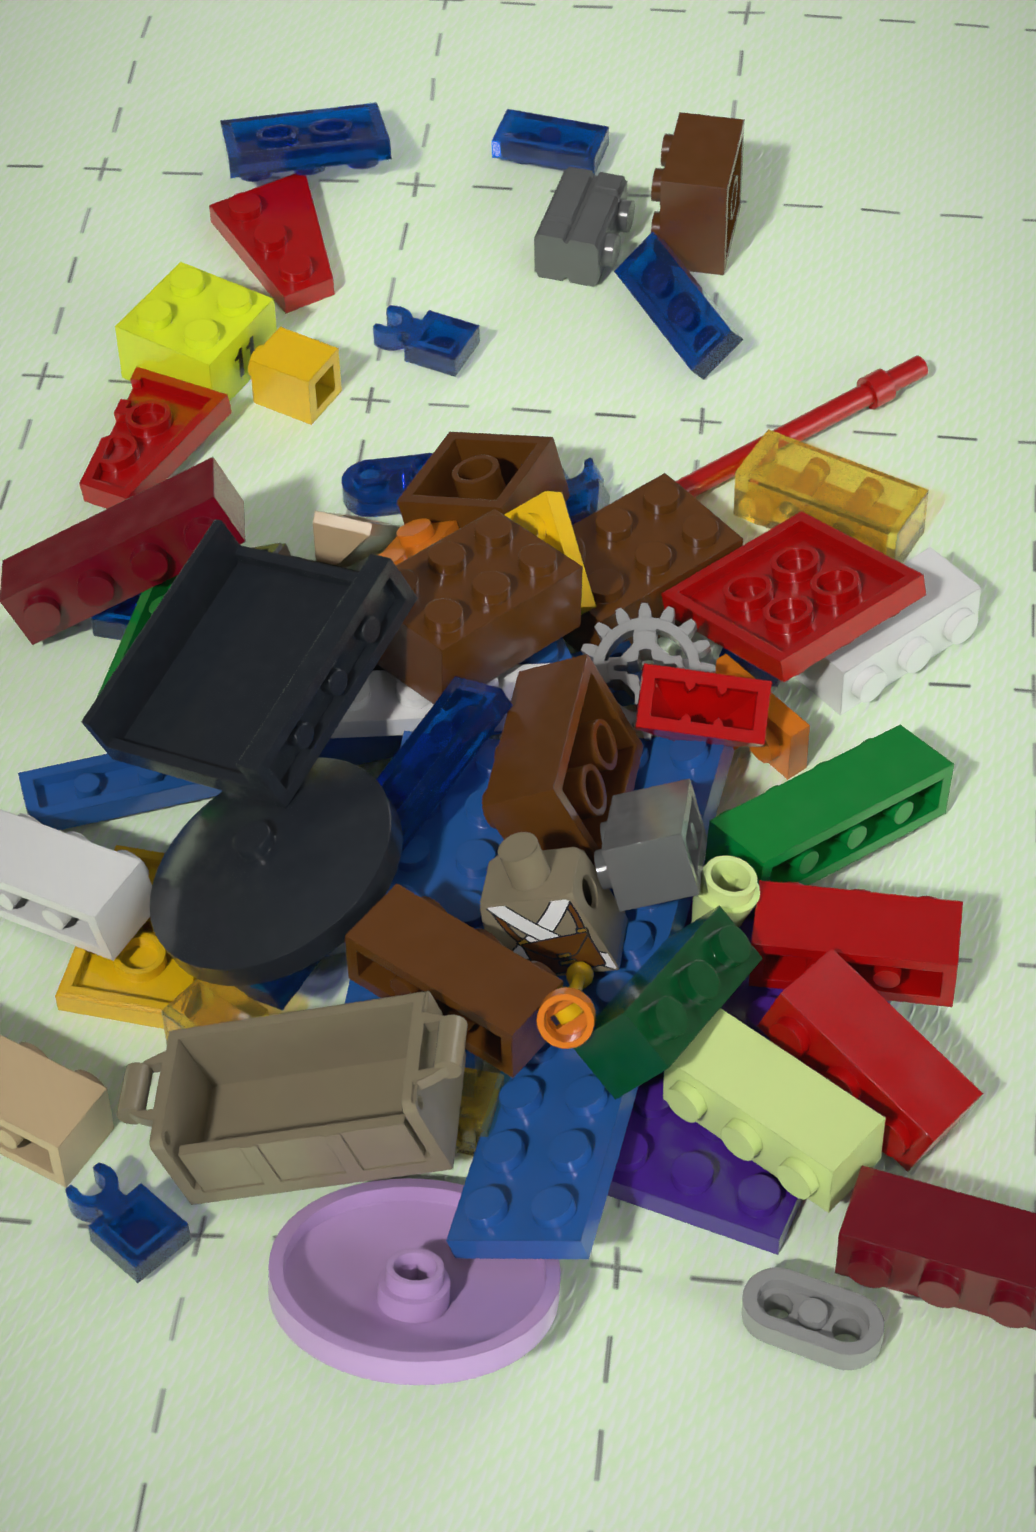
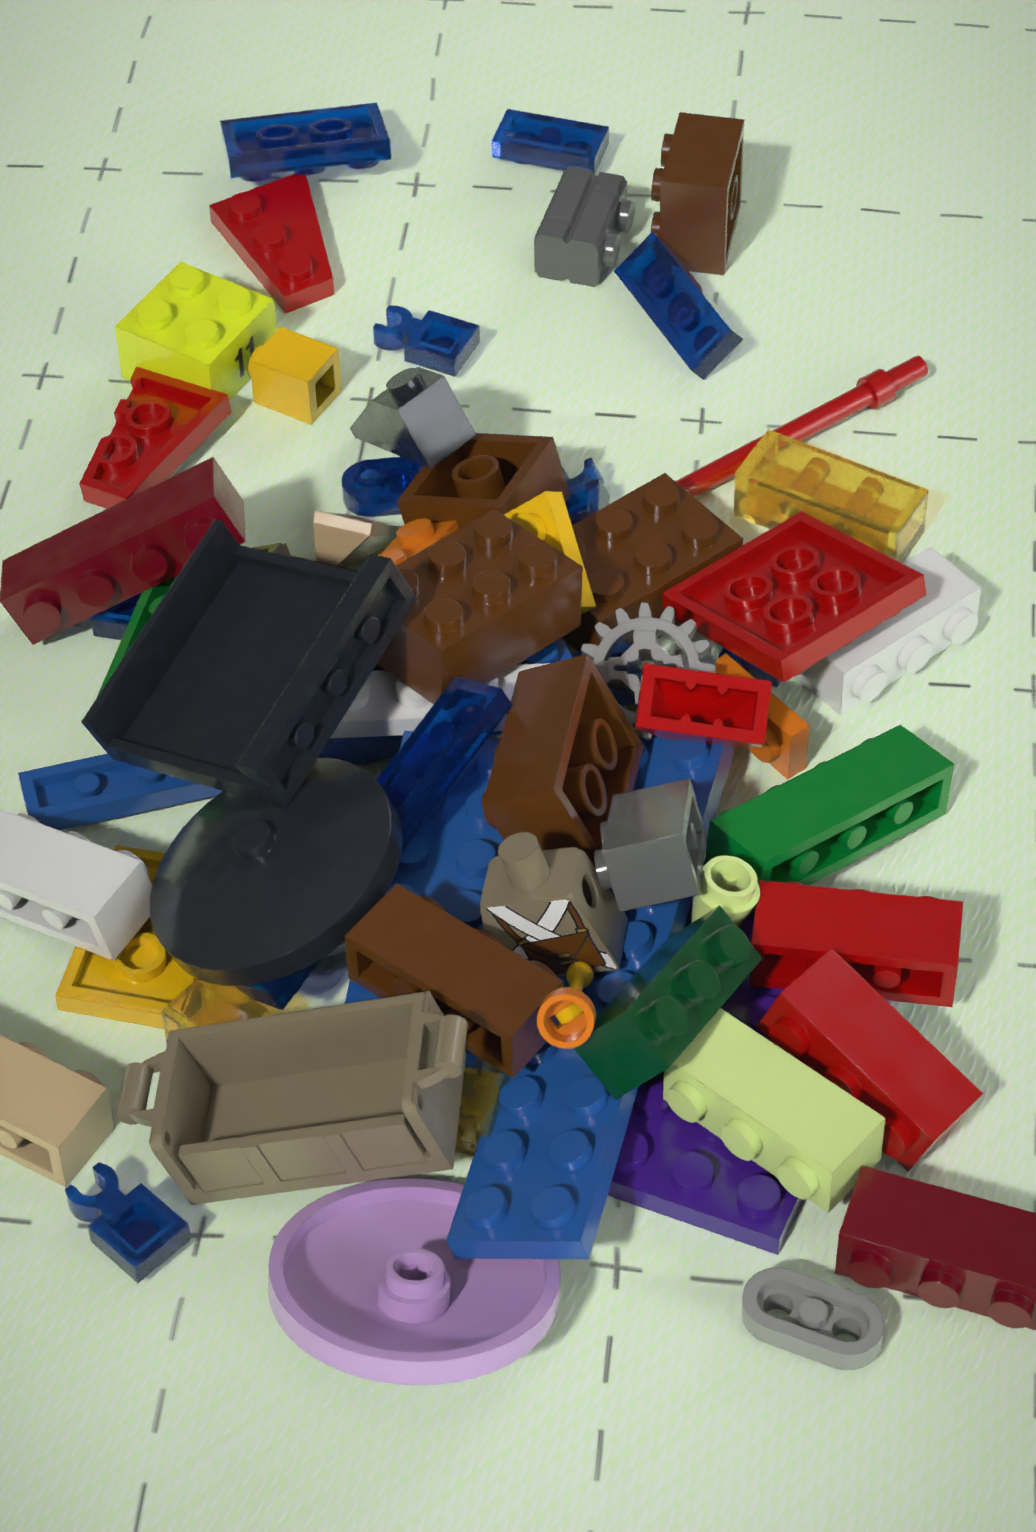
(415, 418): none -> slope

